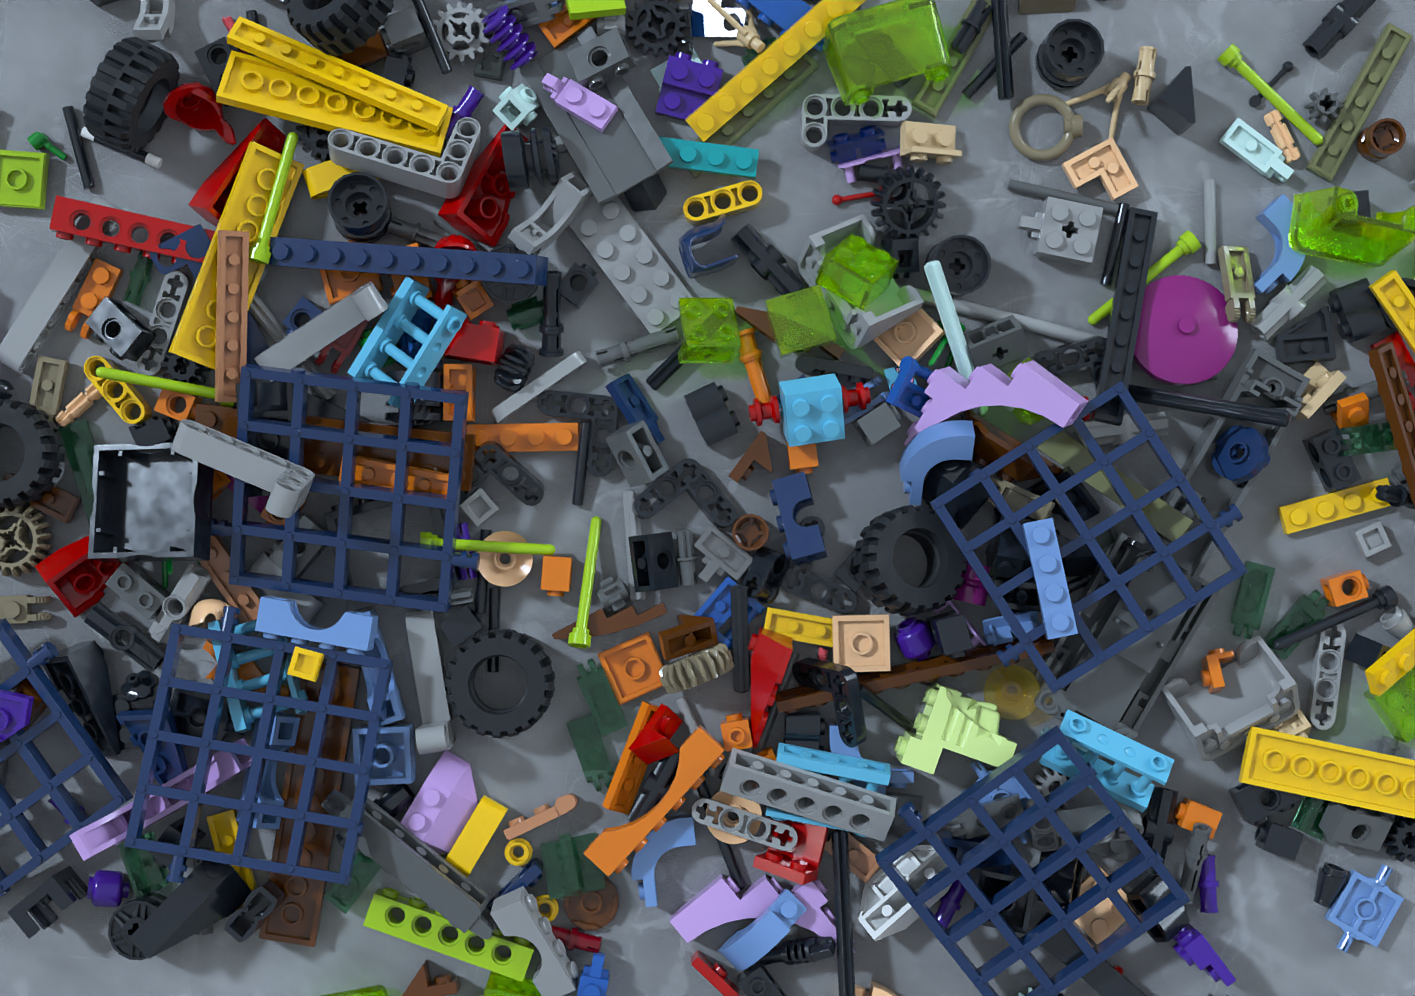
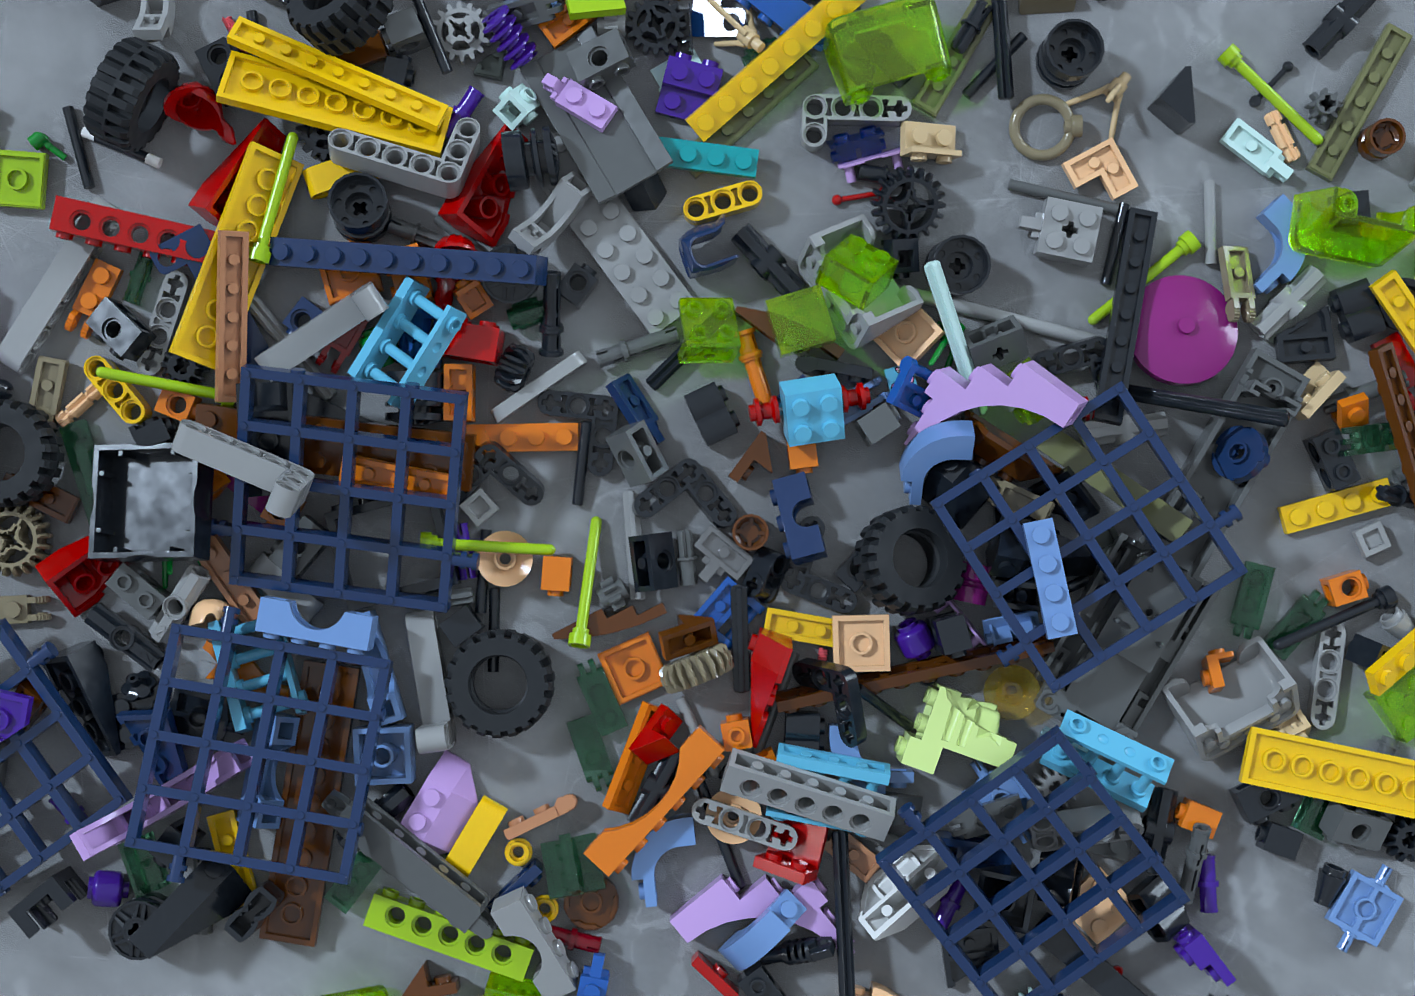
(305, 664): yellow tile -> none
(978, 946): none -> black wing
(1144, 75): tan pin -> none

